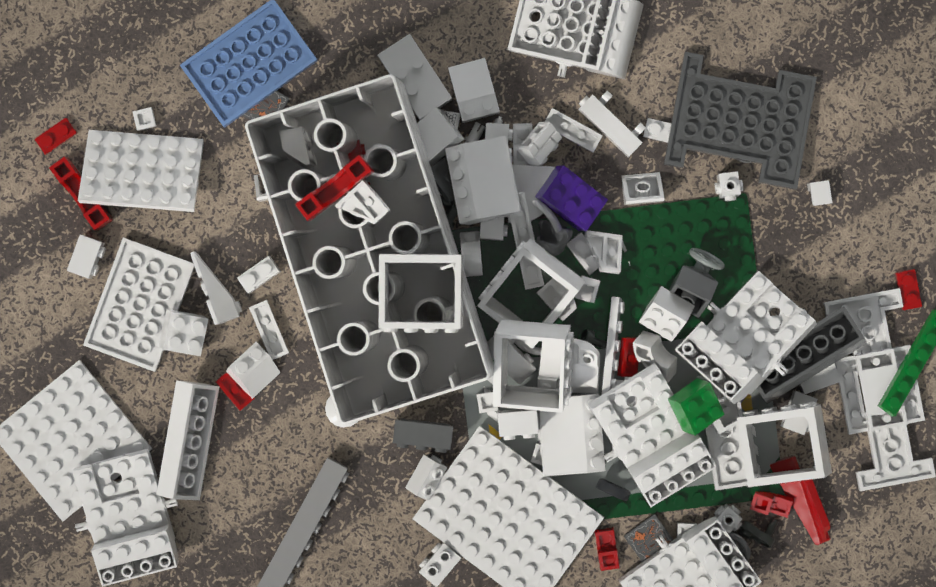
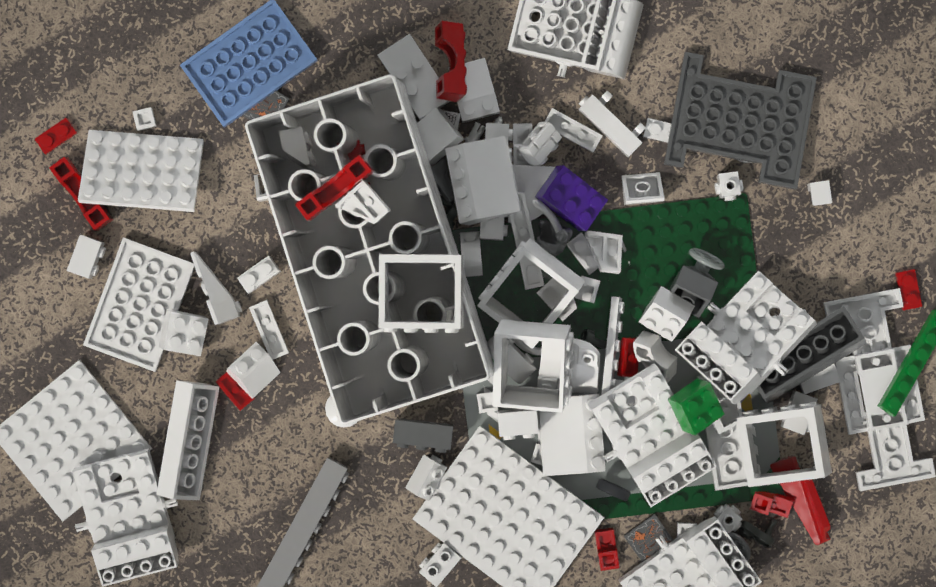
(450, 39): none -> red arch

